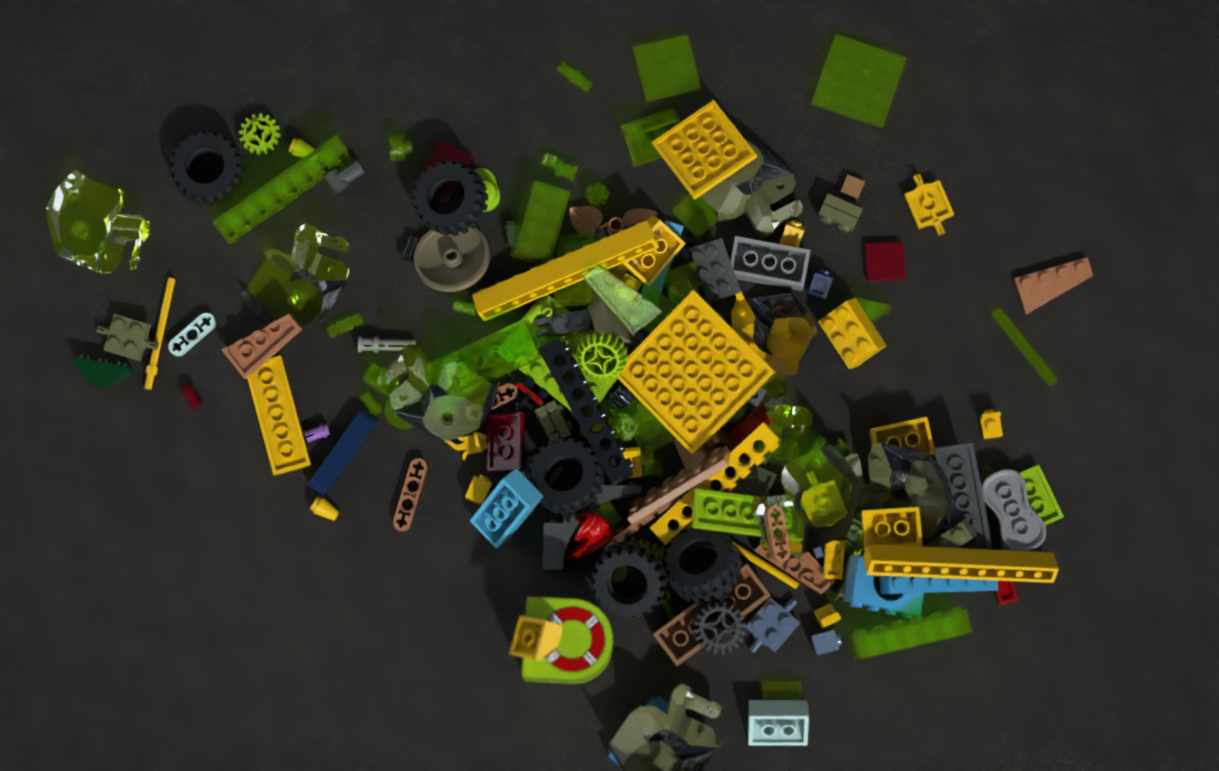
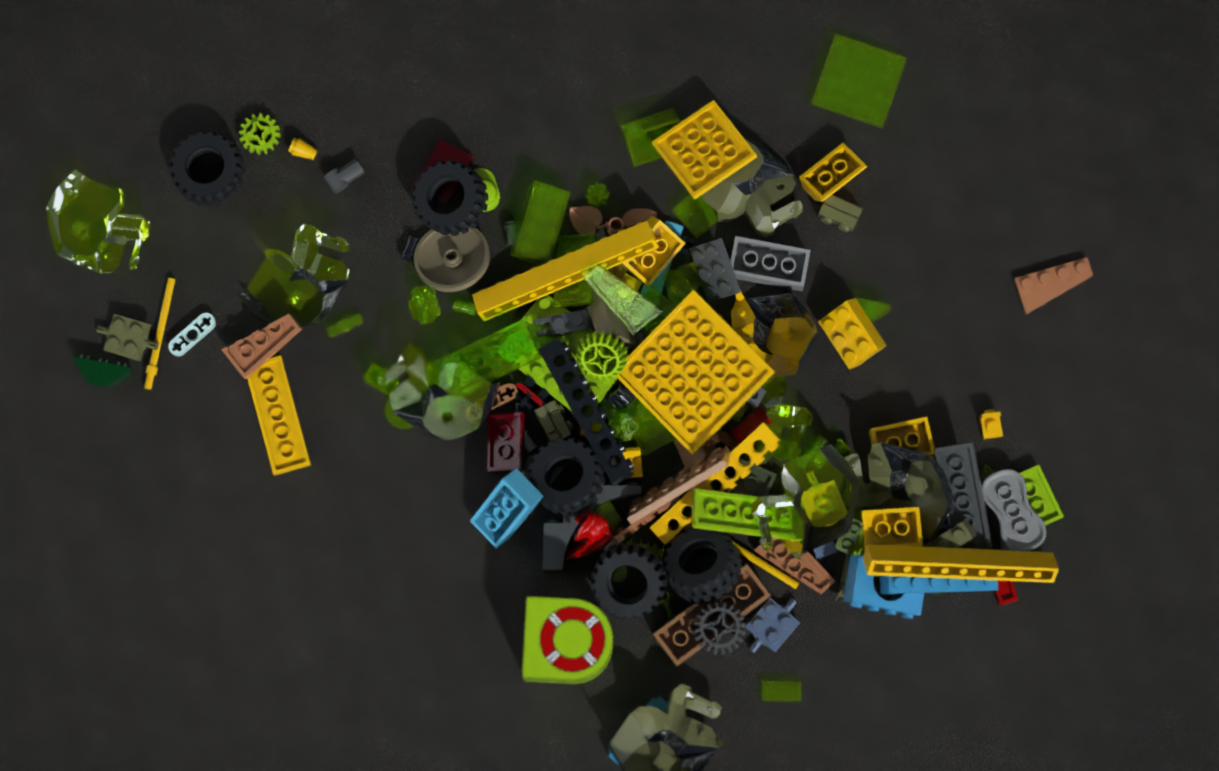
(191, 396): dark red pin -> none
(281, 188): clear neon green tile -> none
(319, 432): medium lavender pin -> none
(324, 508): yellow cone -> none
(343, 453): dark blue beam -> none
(372, 405): clear neon green pin -> none
(376, 344): light grey pin -> none
(400, 148): clear neon green piece -> none
(412, 495): nougat beam -> none
(431, 309): none -> clear neon green plate
(473, 443): yellow piece -> none
(479, 490): yellow brick -> none
(535, 638): yellow slope -> none
(541, 311): lime arm -> none
(561, 169): clear neon green connector -> none
(575, 76): clear neon green pin -> none
(650, 466): clear neon green bracket -> none
(666, 68): clear neon green plate -> none
(770, 528): nougat beam -> none
(778, 722): light aqua slope -> none
(792, 233): yellow bracket -> none
(821, 282): dark blue bracket -> none
(826, 642): sand blue brick -> none
(827, 616): yellow bracket -> none
(831, 173): none -> yellow slope
(834, 560): yellow plate -> none
(852, 187): medium nougat tile -> none
(885, 261): dark red tile -> none
(910, 634): clear neon green brick -> none
(928, 204): yellow plate -> none
(1024, 346): clear neon green axle -> none

